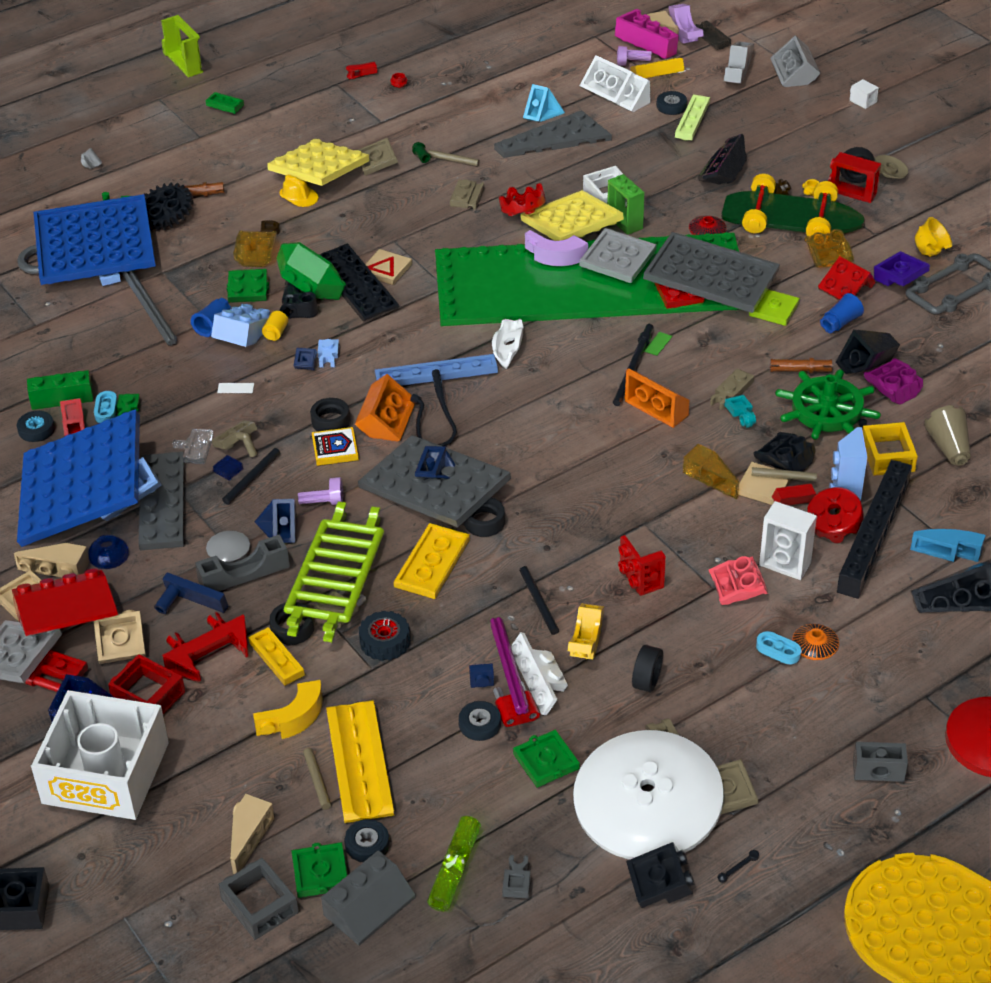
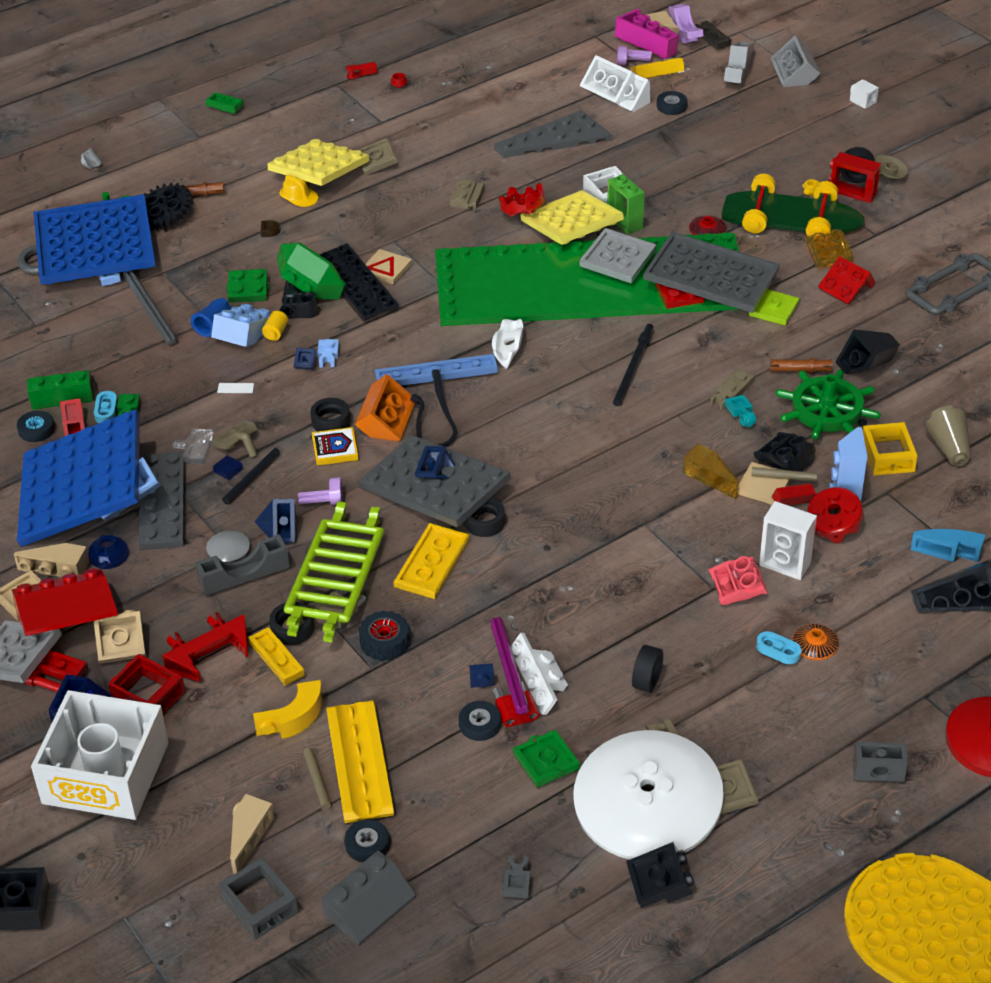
(183, 53): lime piece -> none
(191, 591): dark blue piece -> none
(254, 248): clear yellow slope -> none
(318, 869): green plate -> none
(419, 149): dark green pin -> none
(454, 863): clear neon green piece -> none
(455, 158): dark tan bar -> none
(541, 105): medium azure slope -> none
(547, 616): black bar -> none
(555, 252): lavender arch -> none
(587, 631): yellow arch -> none
(643, 573): red bracket -> none
(655, 399): orange slope -> none
(658, 343): bright green sticker -> none
(692, 117): yellowish green plate -> none
(725, 162): black wedge -> none
(753, 855): black hinge -> none
(782, 187): dark brown plate -> none
(842, 313): blue plant -> none
(874, 529): black brick -> none
(895, 381): magenta slope -> none
(900, 269): dark purple plate -> none
(932, 237): yellow helmet -> none

